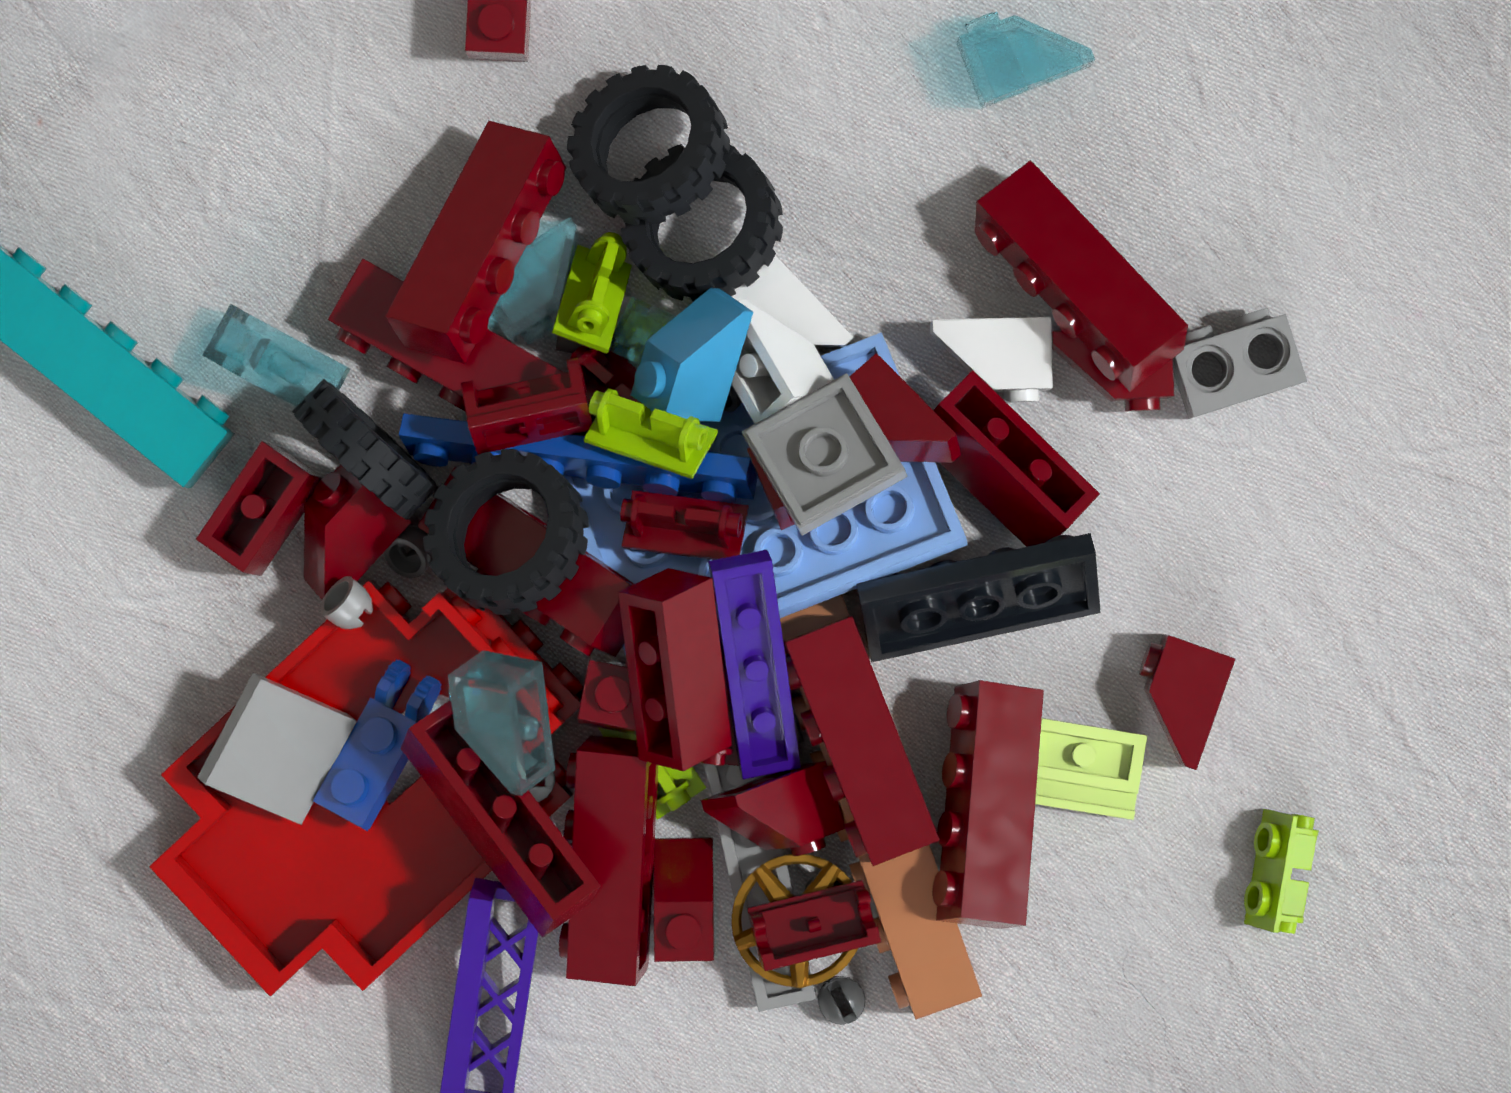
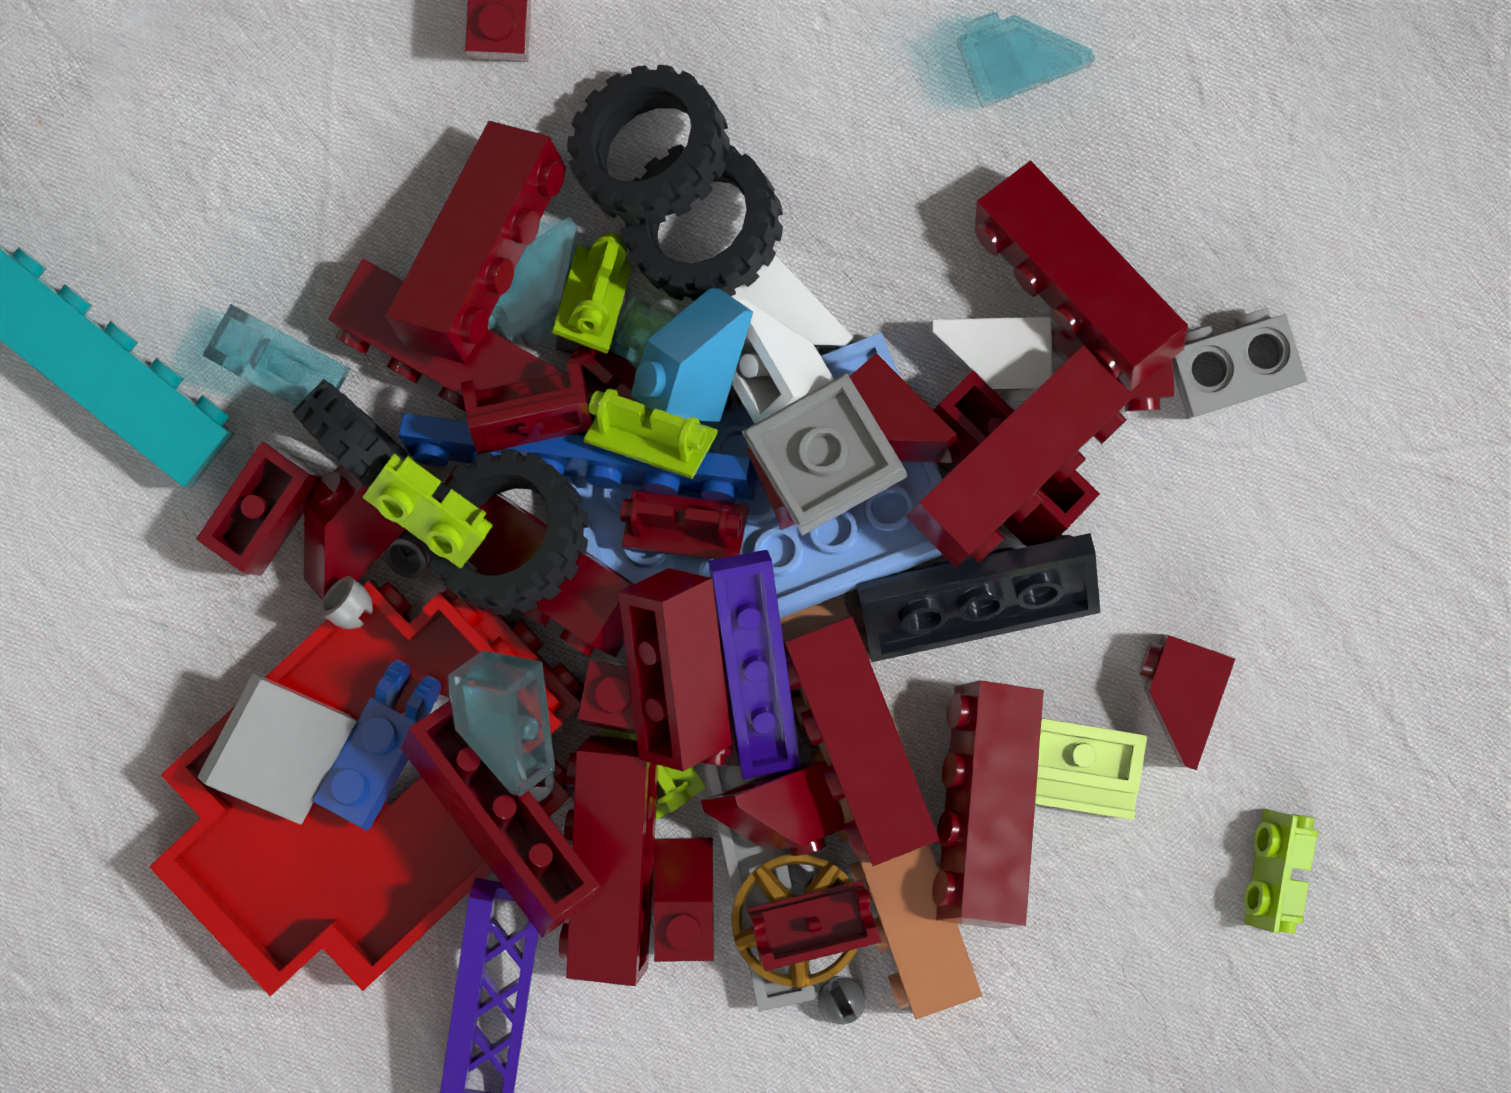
(448, 528): none -> lime hinge
(1019, 457): none -> dark red brick

